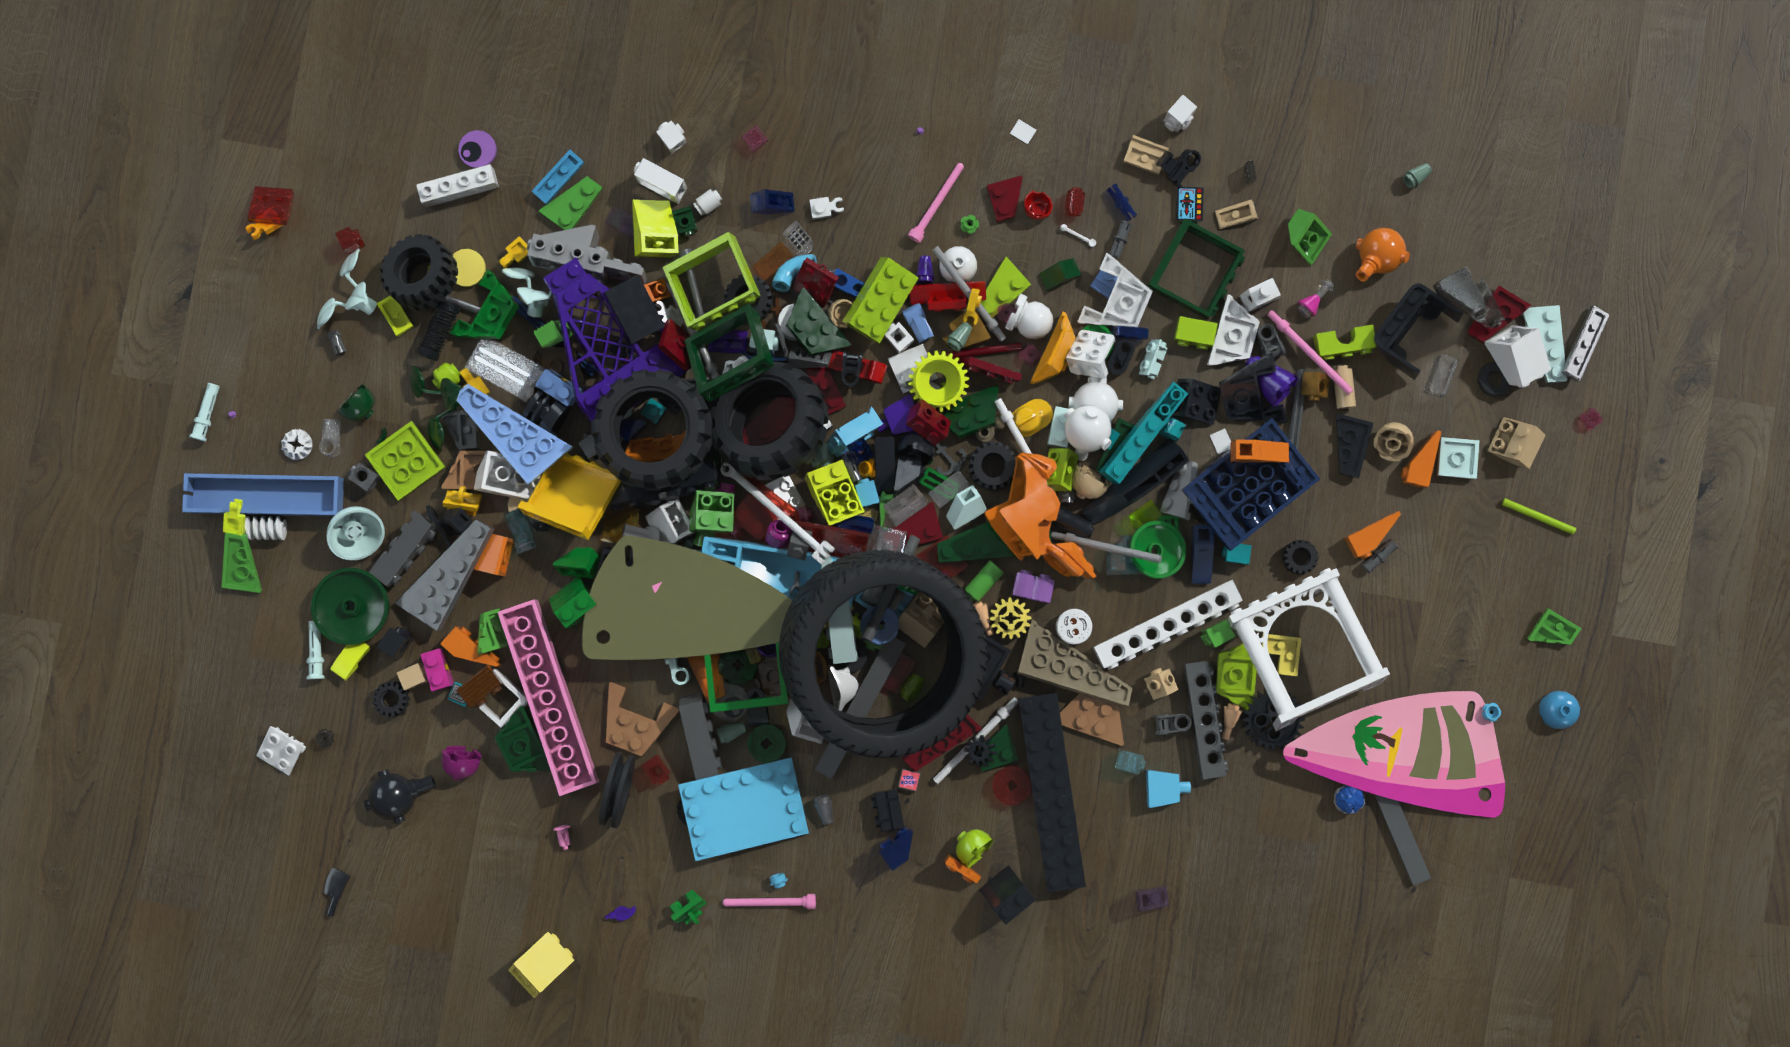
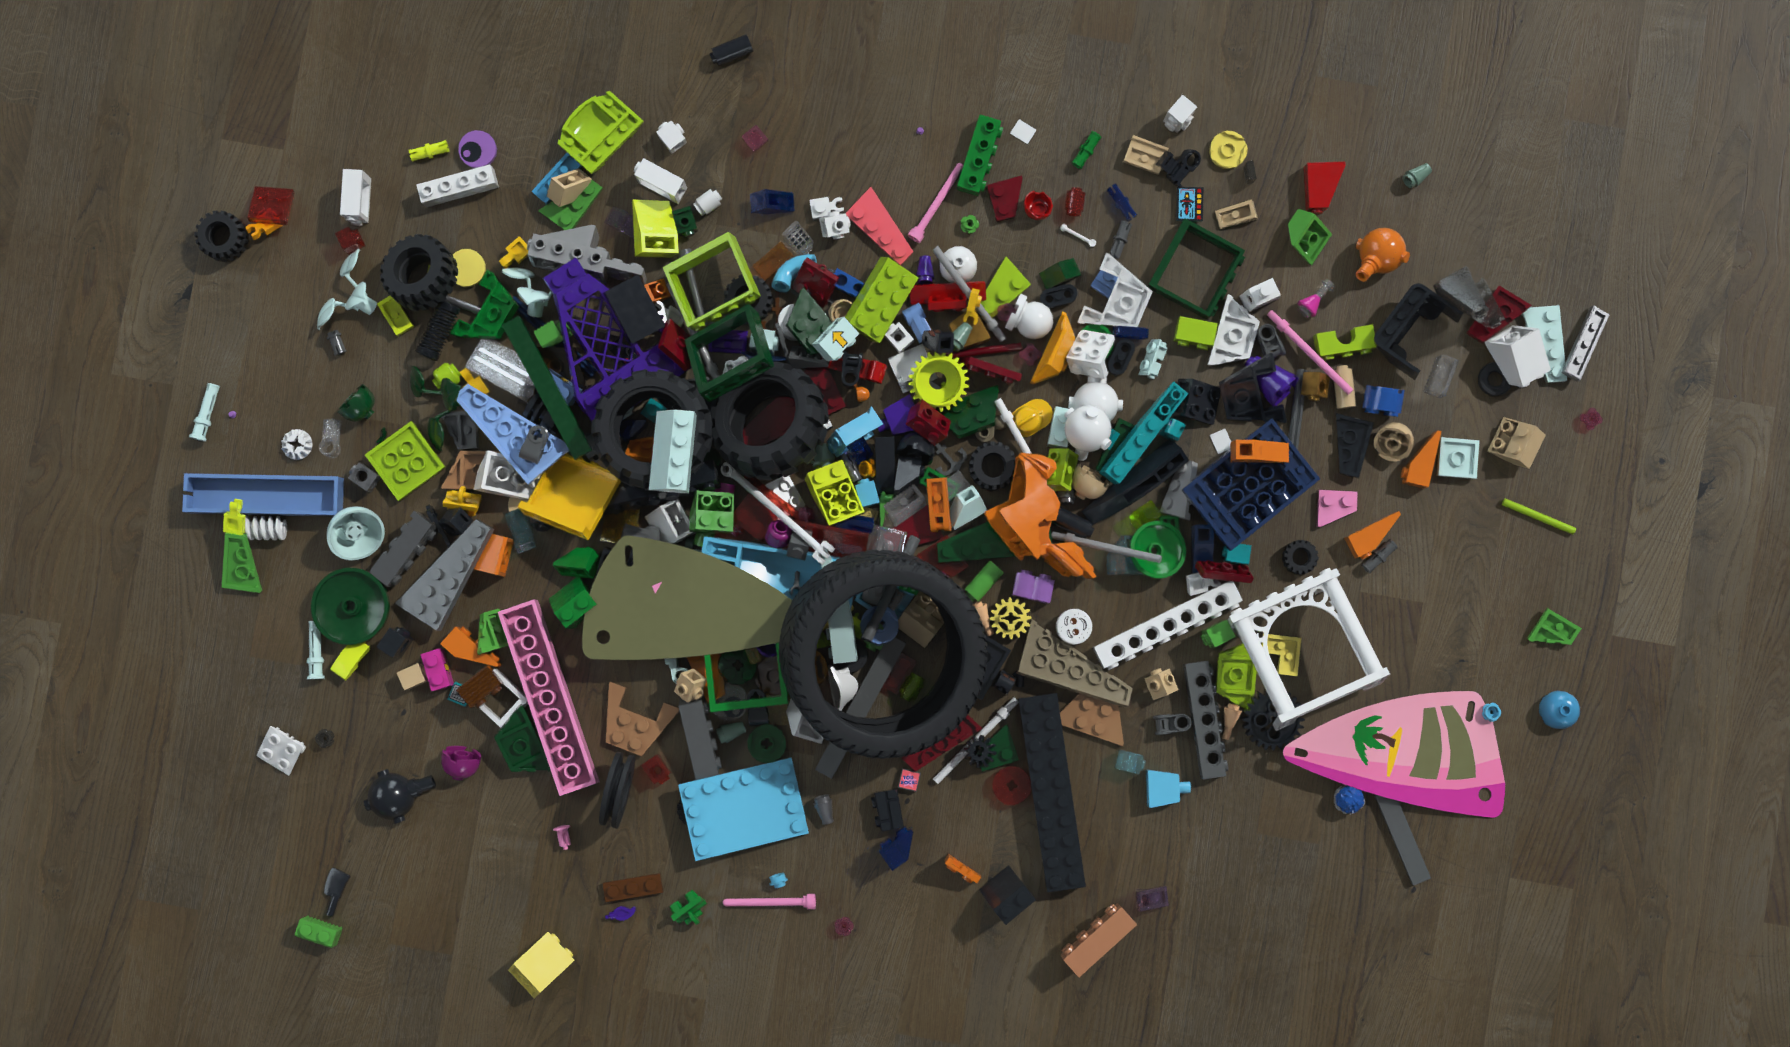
(208, 228): none -> black tyre
(318, 931): none -> bright green brick
(355, 196): none -> white window
(379, 699): black tyre -> none
(429, 150): none -> neon yellow pin
(533, 447): none -> dark grey piece
(547, 387): none -> dark green tile
(567, 187): none -> tan slope
(598, 130): none -> lime slope
(632, 887): none -> reddish brown plate
(672, 451): none -> light aqua slope
(690, 685): none -> tan brick
(731, 50): none -> black brick
(835, 225): none -> white brick
(836, 339): none -> light aqua brick
(843, 921): none -> clear pink plate
(862, 394): none -> orange hinge
(878, 225): none -> coral wing
(938, 341): none -> black leg
(938, 504): none -> orange plate
(972, 845): lime cylinder -> none
(979, 155): none -> green brick
(1058, 297): none -> black plate
(1086, 150): none -> green pin
(1098, 939): none -> nougat brick
(1198, 585): none -> white plate
(1224, 571): none -> dark red tile
(1228, 150): none -> light yellow tile
(1320, 184): none -> red slope
(1334, 505): none -> bright pink wing
(1384, 400): none -> blue brick

